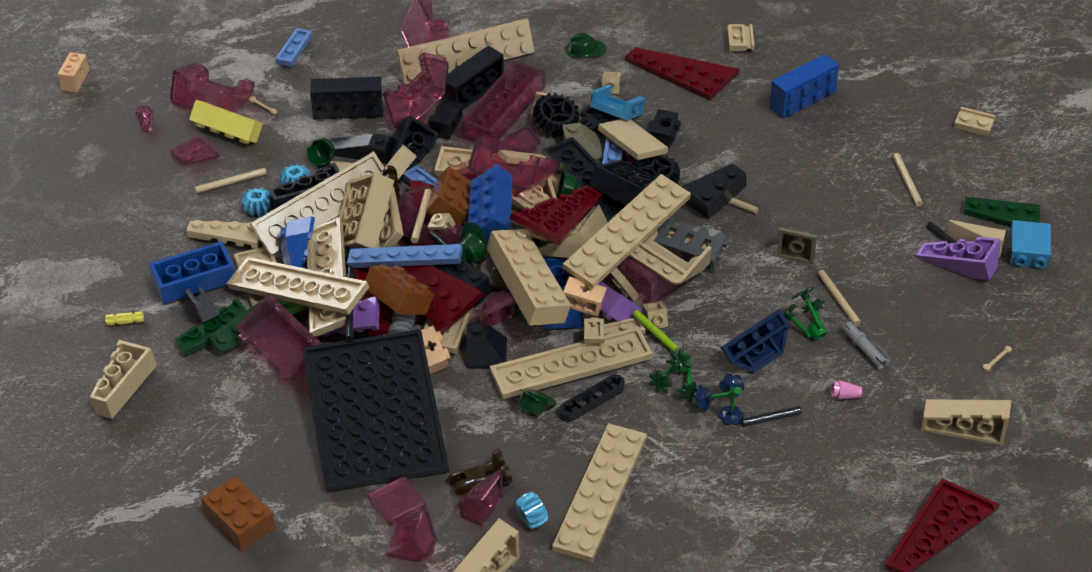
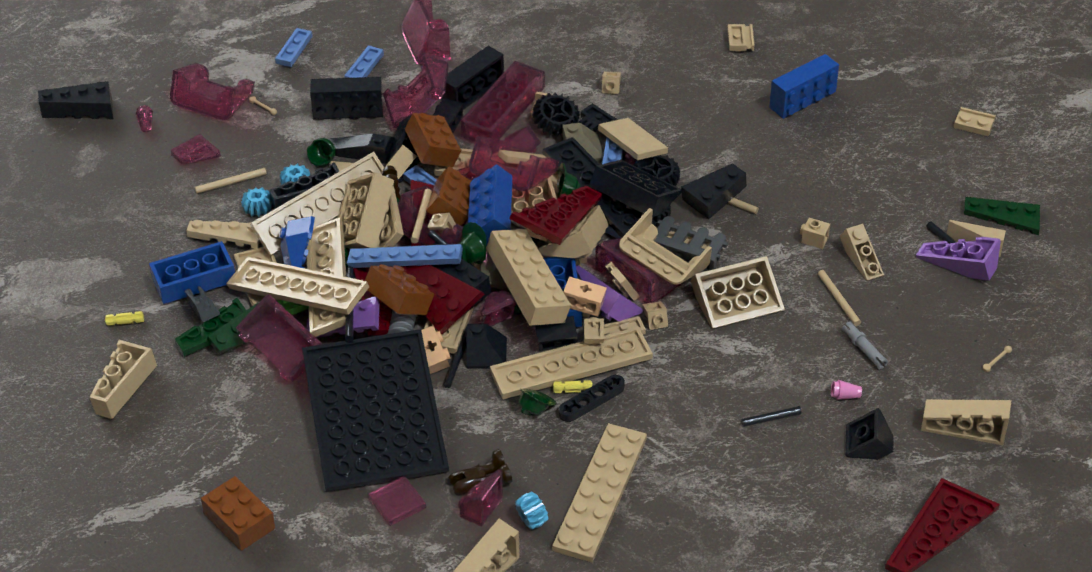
(73, 72): light nougat brick -> none
(77, 101): none -> black wedge
(225, 121): light yellow brick -> none
(365, 62): none -> medium blue plate
(413, 538): clear pink slope -> none
(433, 139): none -> dark orange brick
(455, 361): none -> black bar
(510, 39): tan plate -> none
(529, 198): tan plate -> none
(556, 335): none -> black brick
(571, 386): none -> light yellow axle
(584, 45): dark green piece -> none
(625, 110): dark azure panel -> none
(626, 231): tan plate -> none
(655, 331): lime bar -> none
(665, 126): black brick -> none
(680, 363): dark green plant -> none
(690, 74): dark red wing -> none
(731, 388): dark blue plant -> none
(737, 292): none -> tan slope
(758, 344): dark blue wedge -> none
(796, 246): dark tan slope -> none
(815, 233): none -> tan brick
(817, 329): plant -> none
(861, 252): none -> tan slope
(869, 437): none -> black slope
(910, 185): tan bar -> none
(1030, 244): dark azure panel -> none

